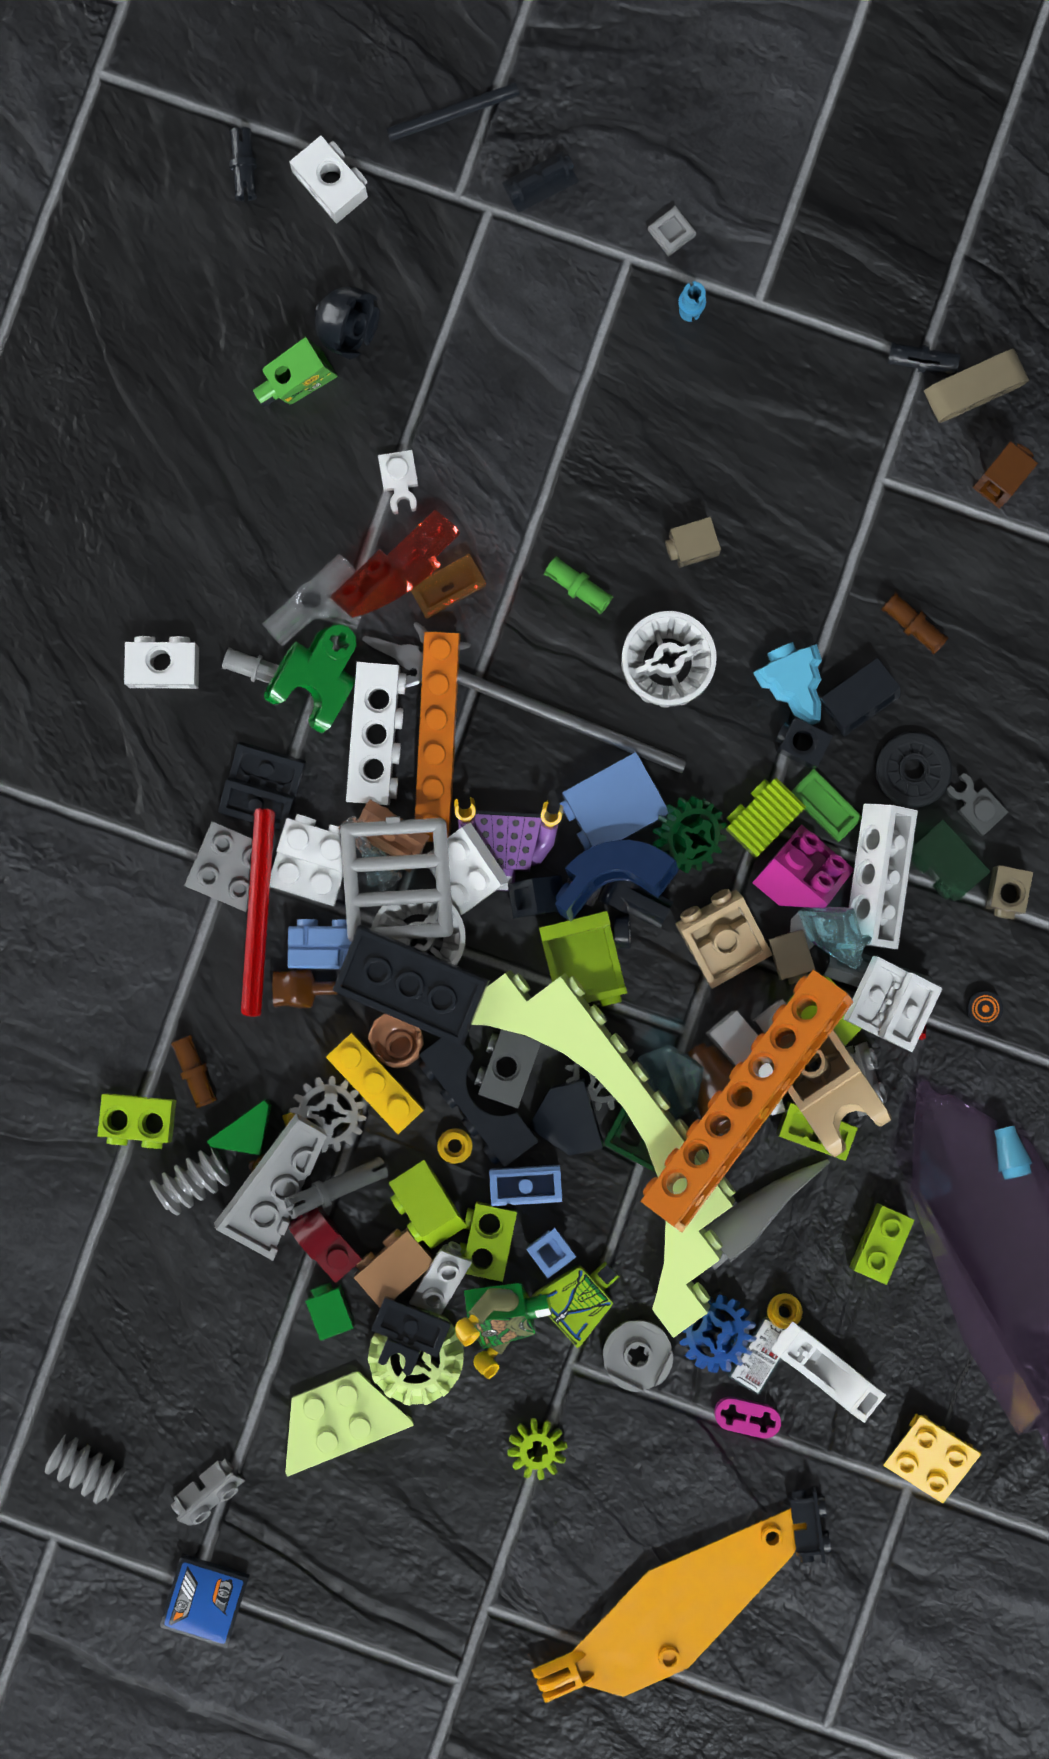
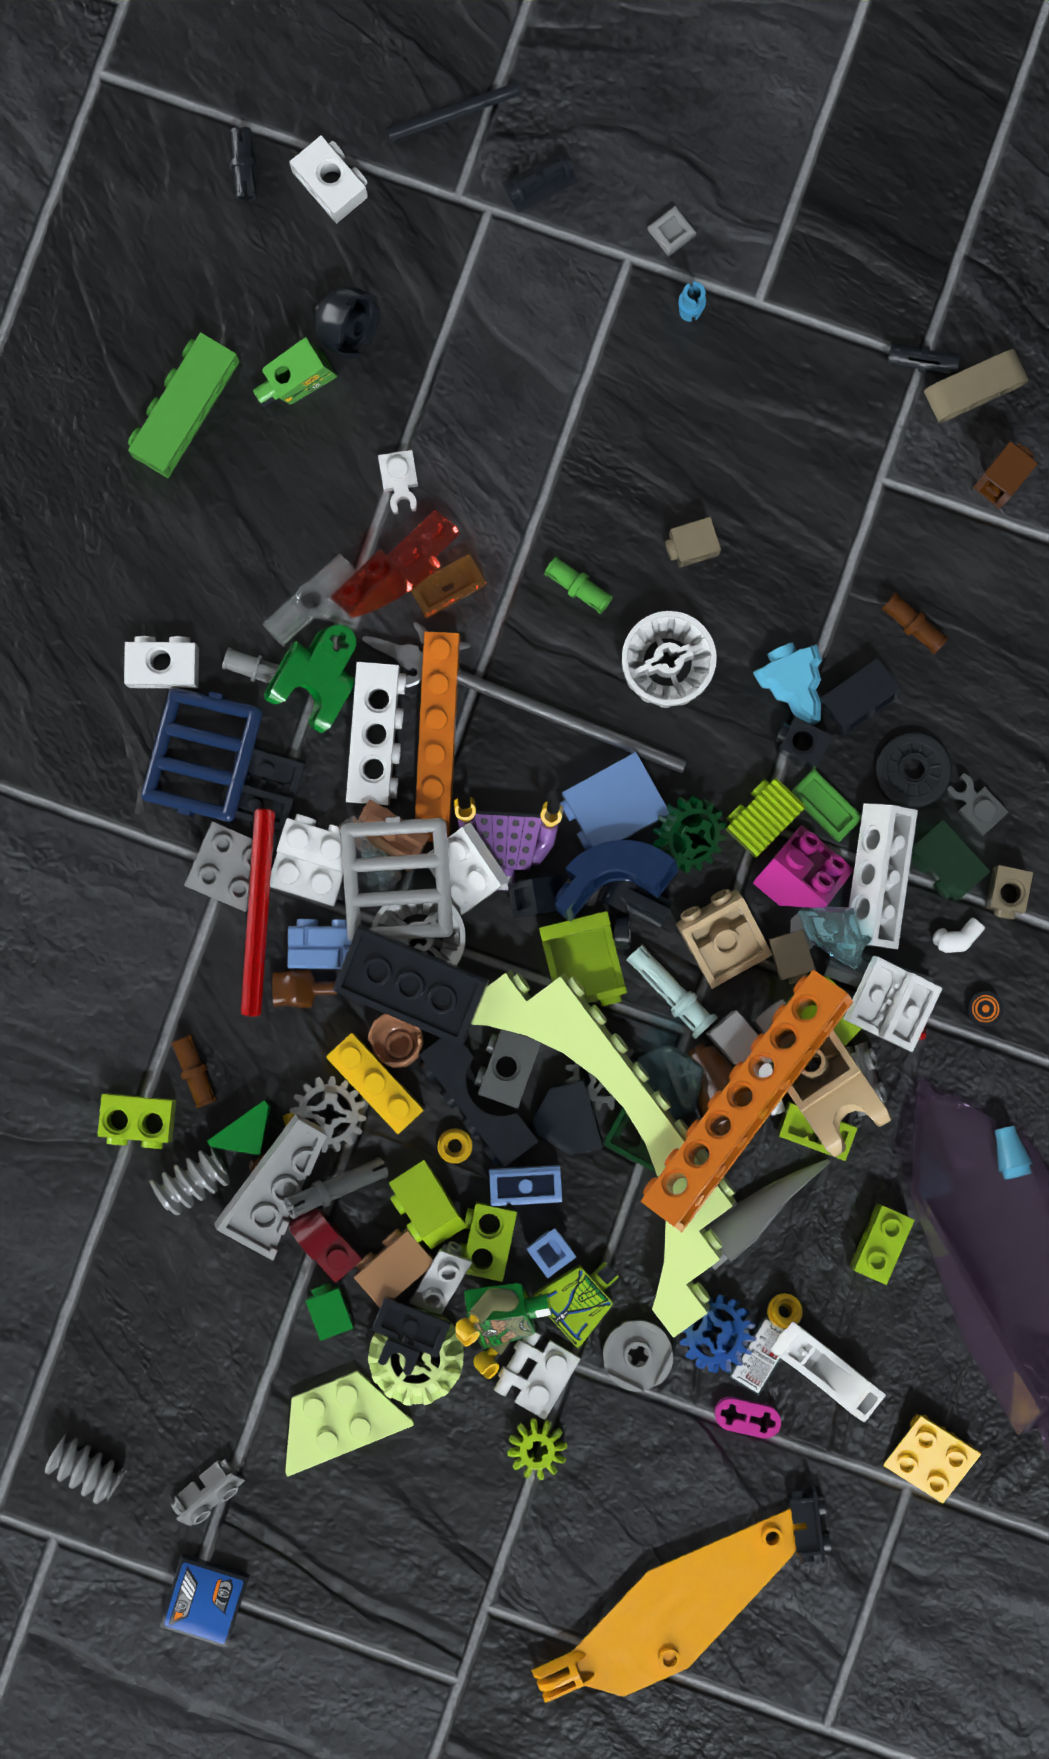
(169, 728): none -> dark blue bar
(183, 405): none -> bright green brick
(546, 1379): none -> white plate
(682, 1002): none -> light aqua pin
(958, 940): none -> white arm

